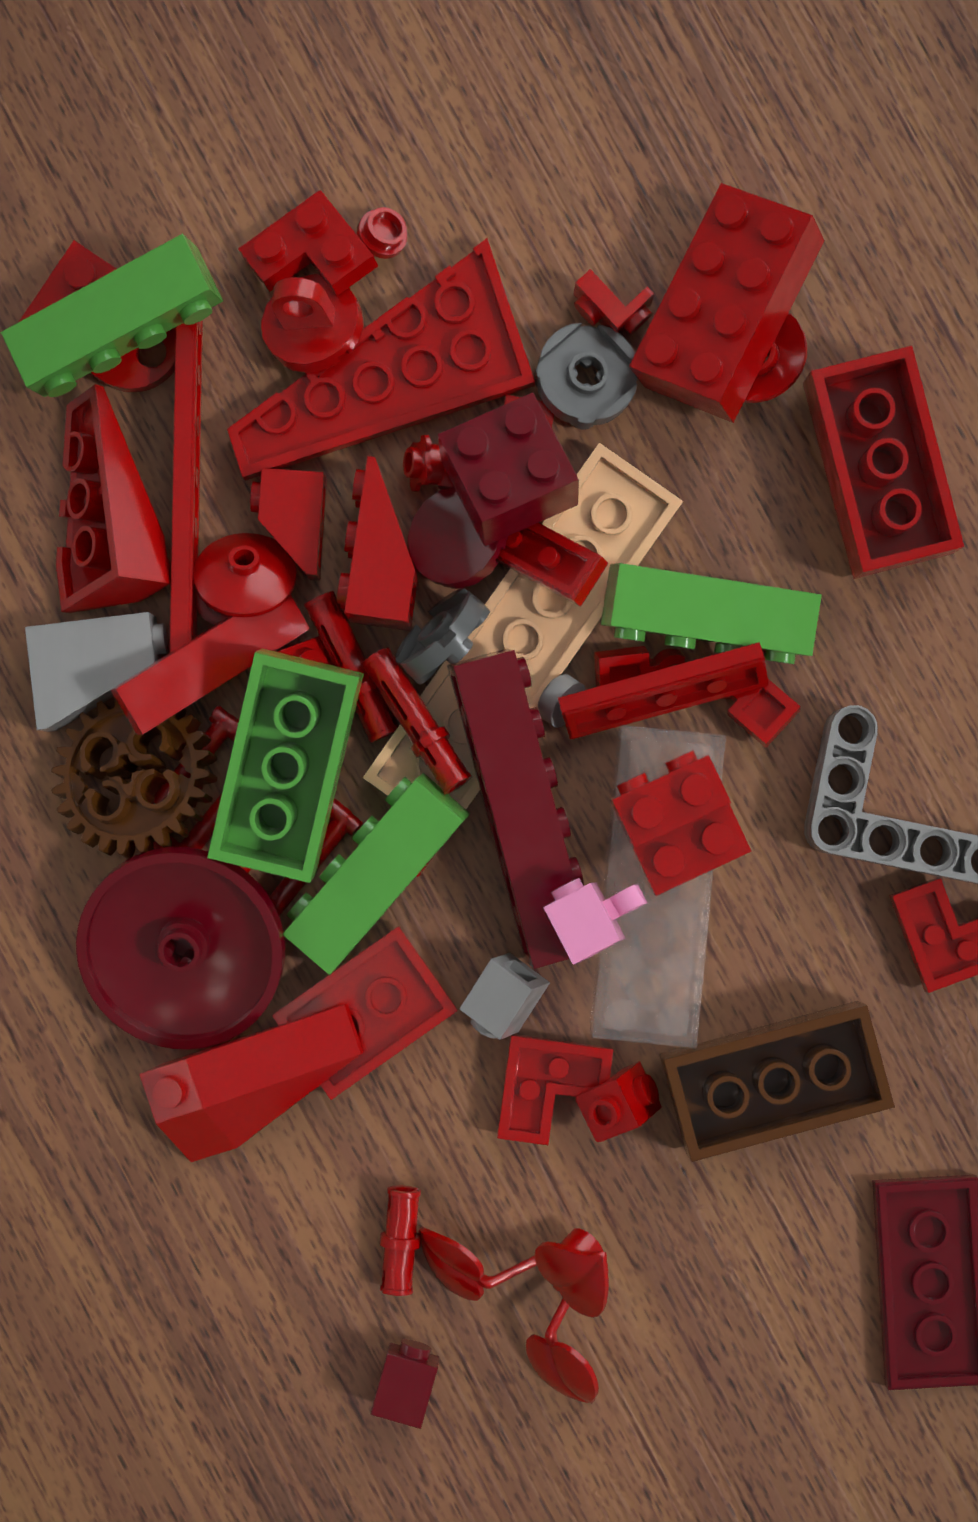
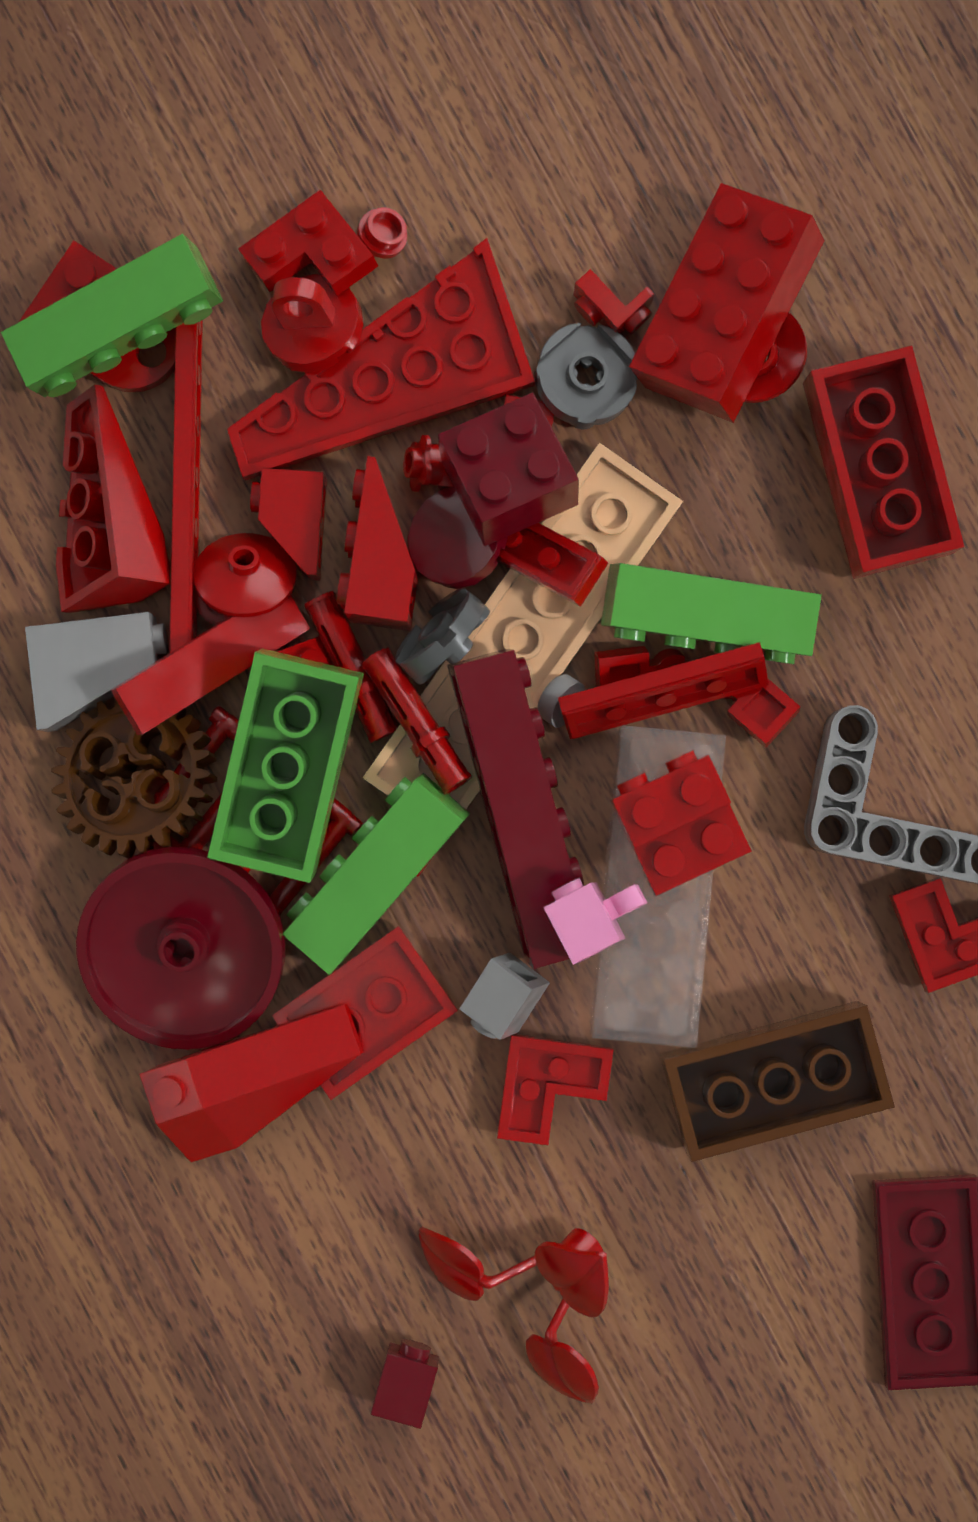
(400, 1240): red pin -> none
(619, 1103): red bracket -> none

